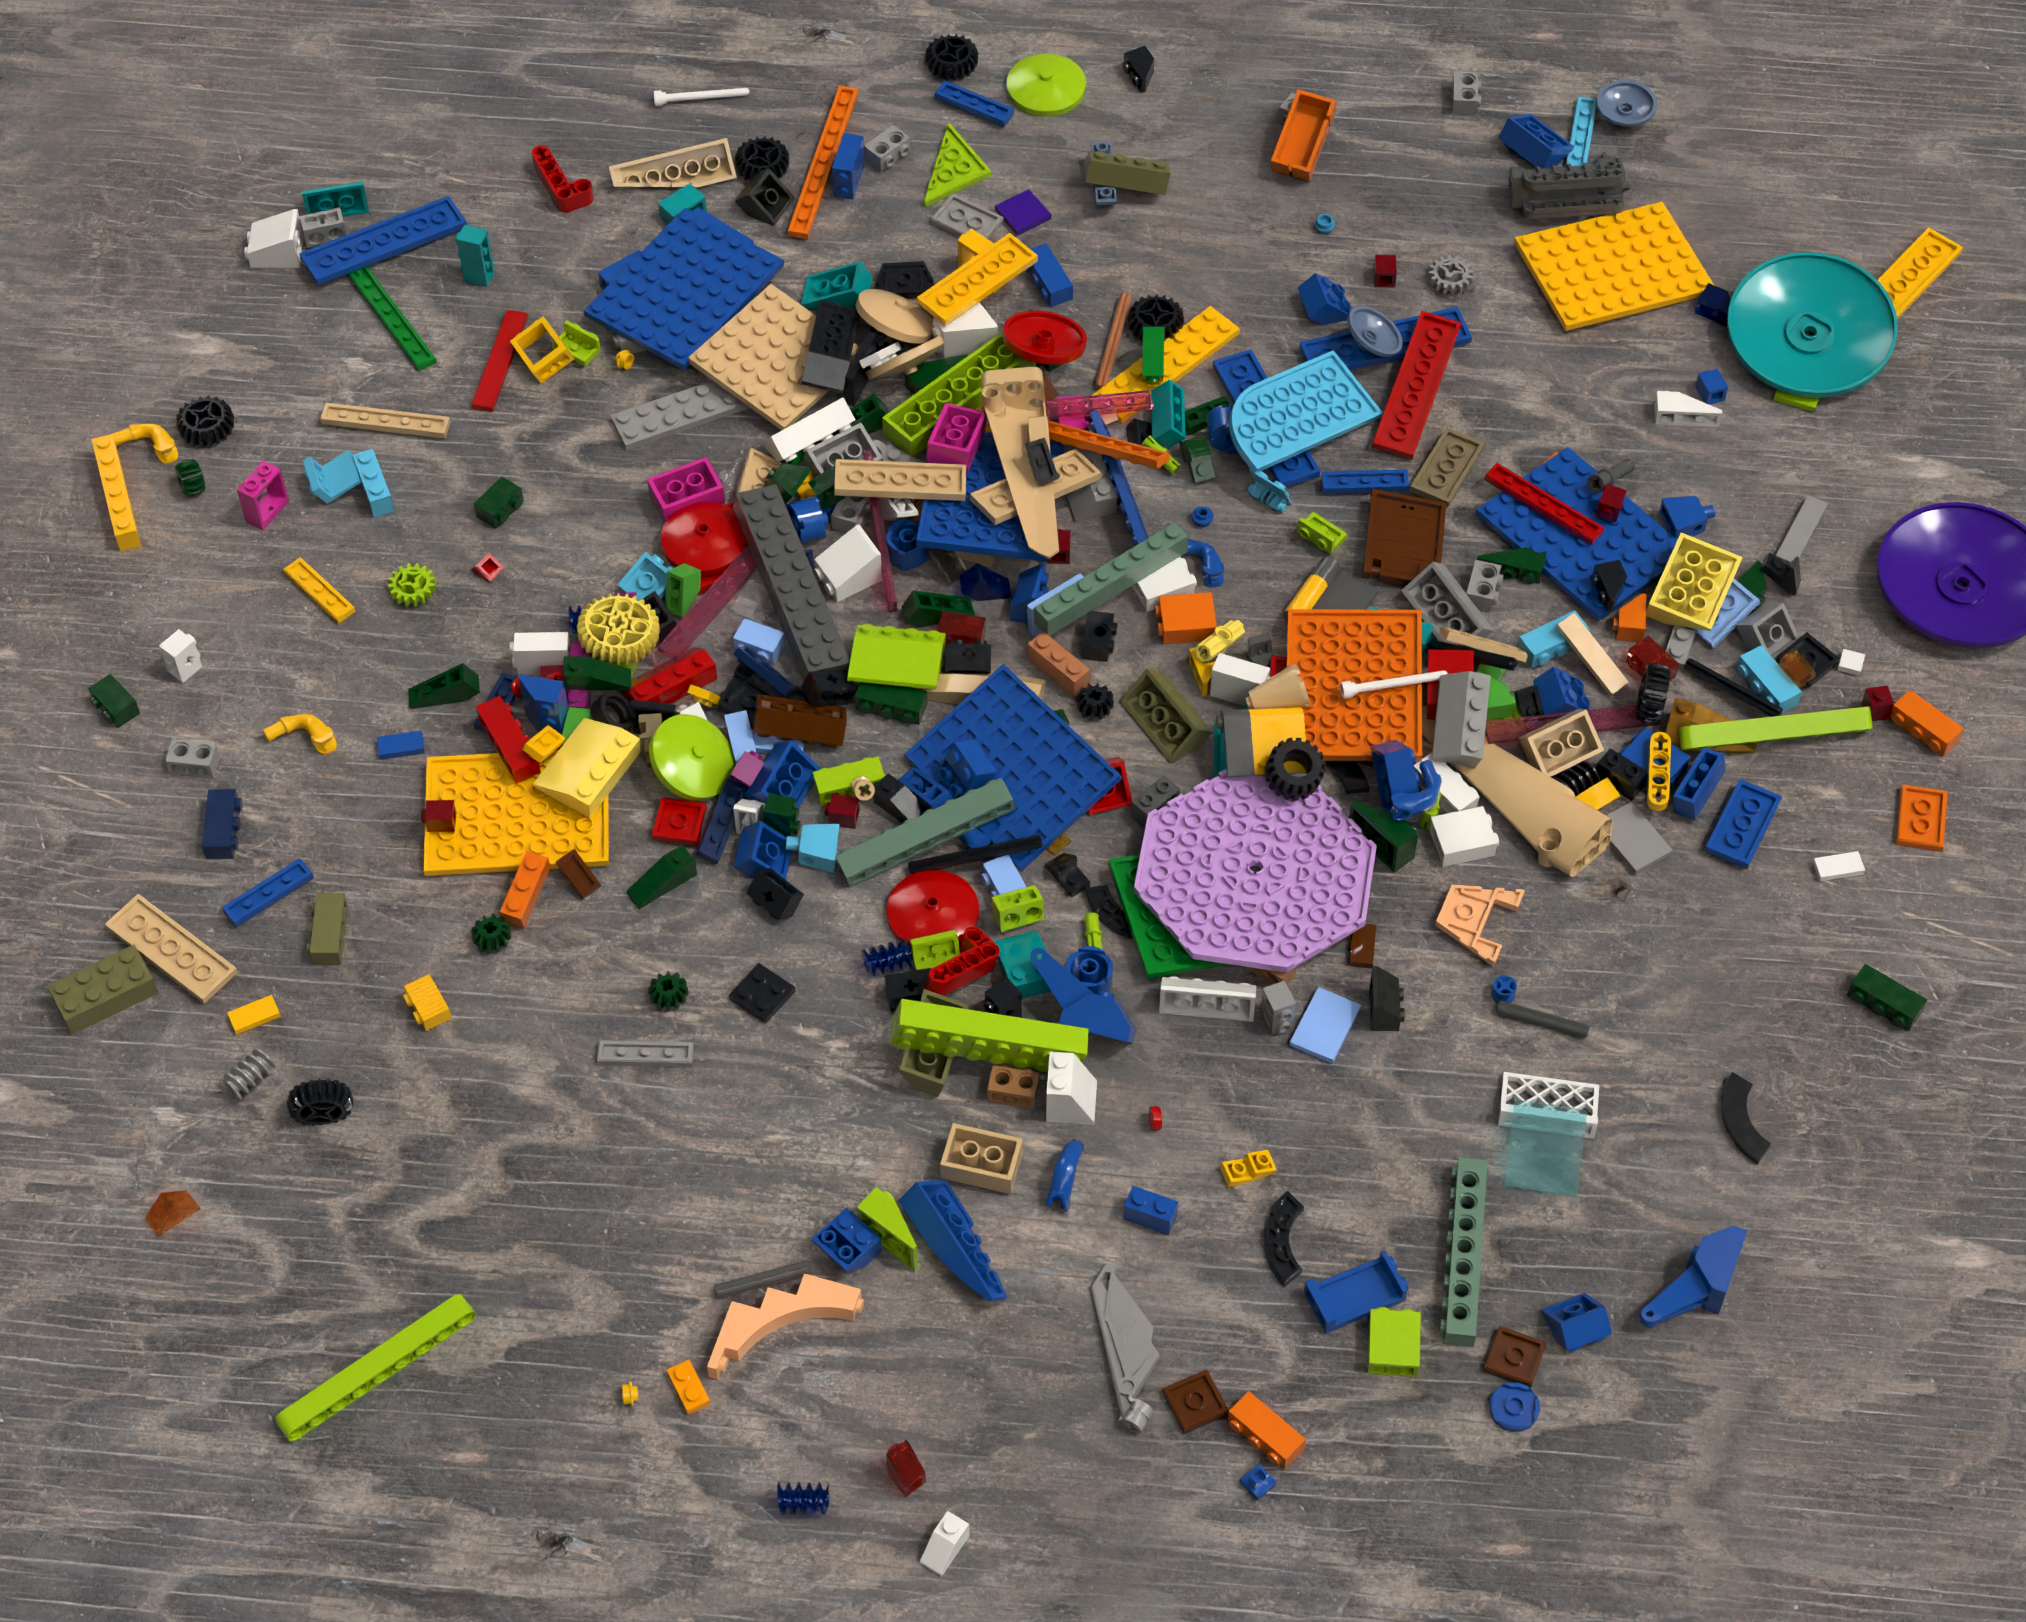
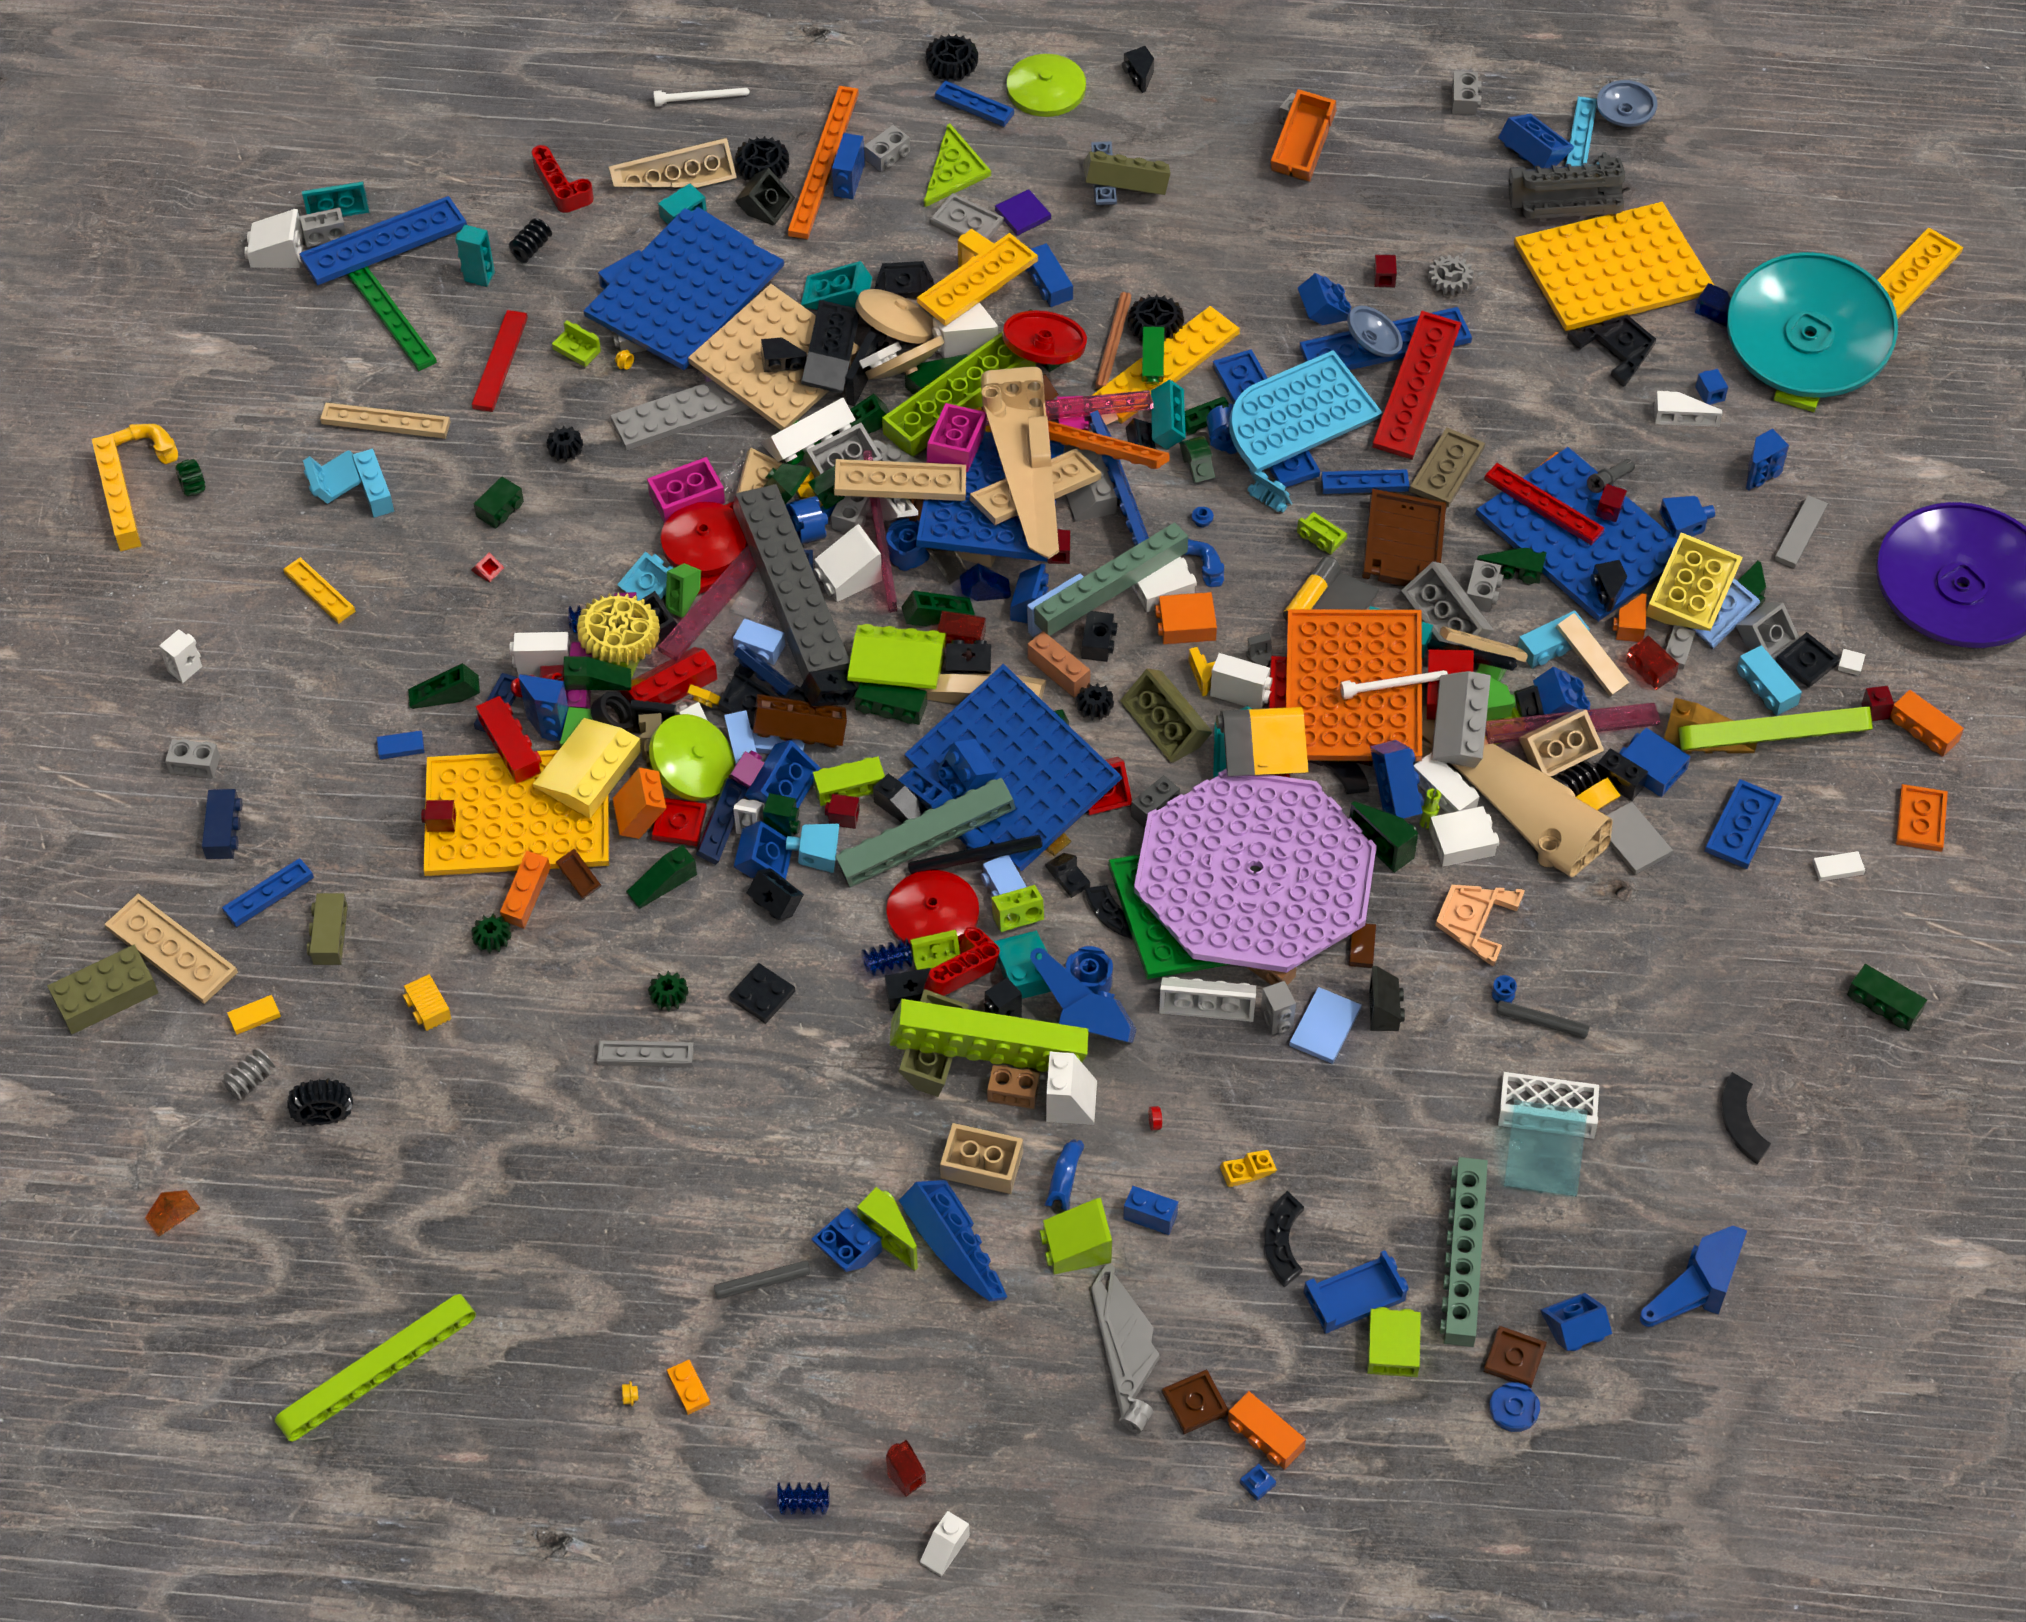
(113, 700): dark green brick -> none
(203, 415): black gear -> none
(276, 497): dark pink window -> none
(321, 735): yellow piece -> none
(412, 584): lime gear -> none
(530, 240): none -> black piece
(544, 744): yellow plate -> none
(558, 357): yellow window -> none
(564, 443): none -> black gear
(639, 803): none -> orange brick
(748, 1324): light nougat arch -> none
(781, 355): none -> black slope
(862, 781): tan bush -> none
(1041, 461): black plate -> none
(1077, 1238): none -> lime slope
(1093, 933): lime axle -> none
(1171, 466): lime pin -> none
(1219, 641): light yellow piece -> none
(1280, 691): tan cone -> none
(1298, 752): black tyre -> none
(1324, 223): dark azure plate -> none
(1412, 804): blue piece -> none
(1623, 338): none -> black wing
(1652, 693): black gear -> none
(1659, 771): yellow beam -> none
(1699, 783): blue brick -> none
(1733, 688): black axle -> none
(1766, 459): none -> blue slope
(1785, 575): black slope -> none
(1797, 668): clear orange brick -> none

